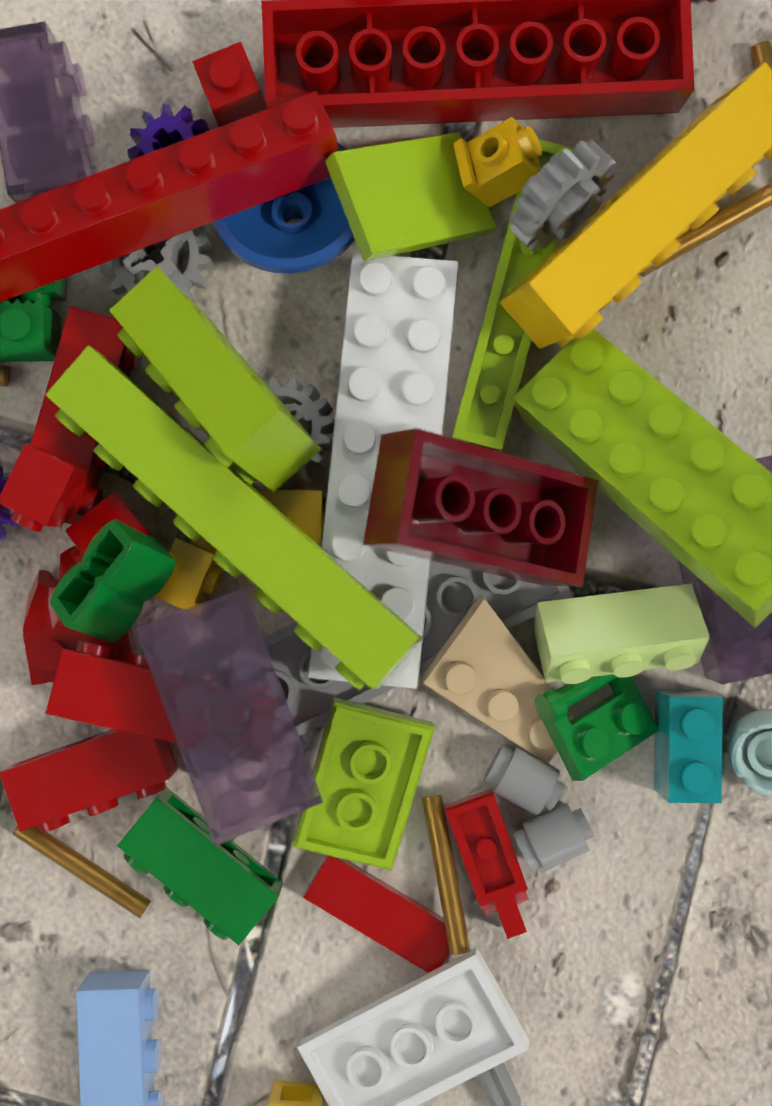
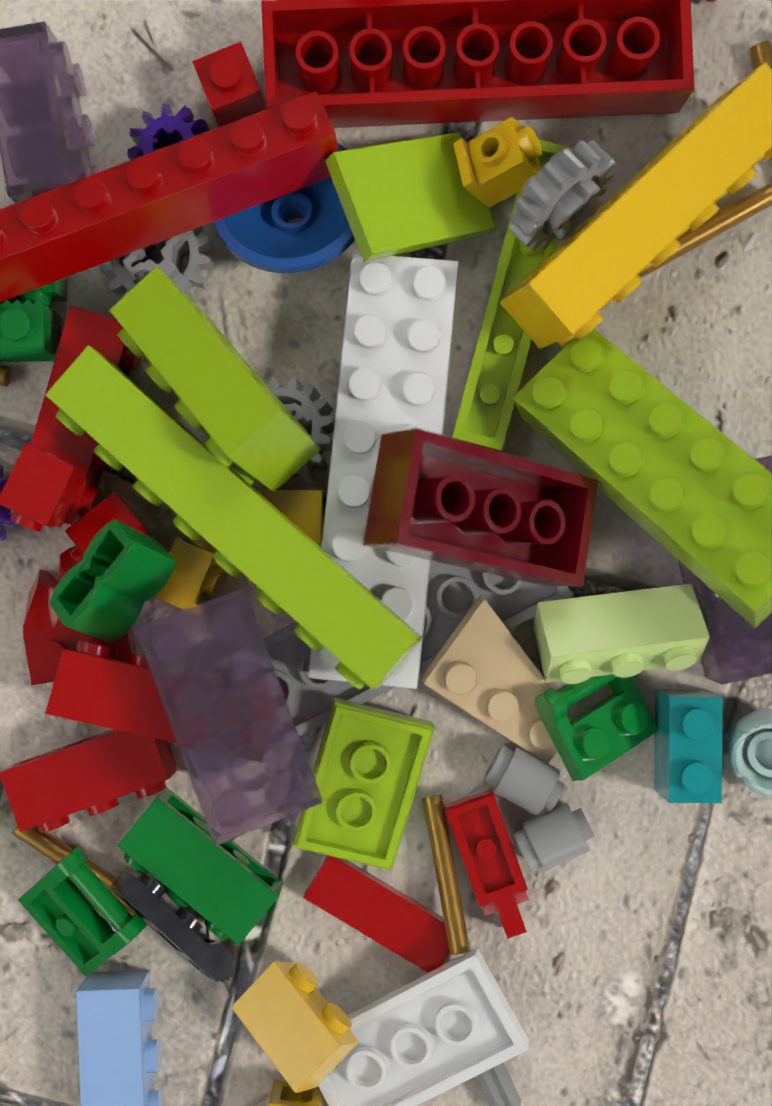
(73, 921): none -> green plate
(175, 927): none -> black hinge
(295, 1024): none -> yellow brick

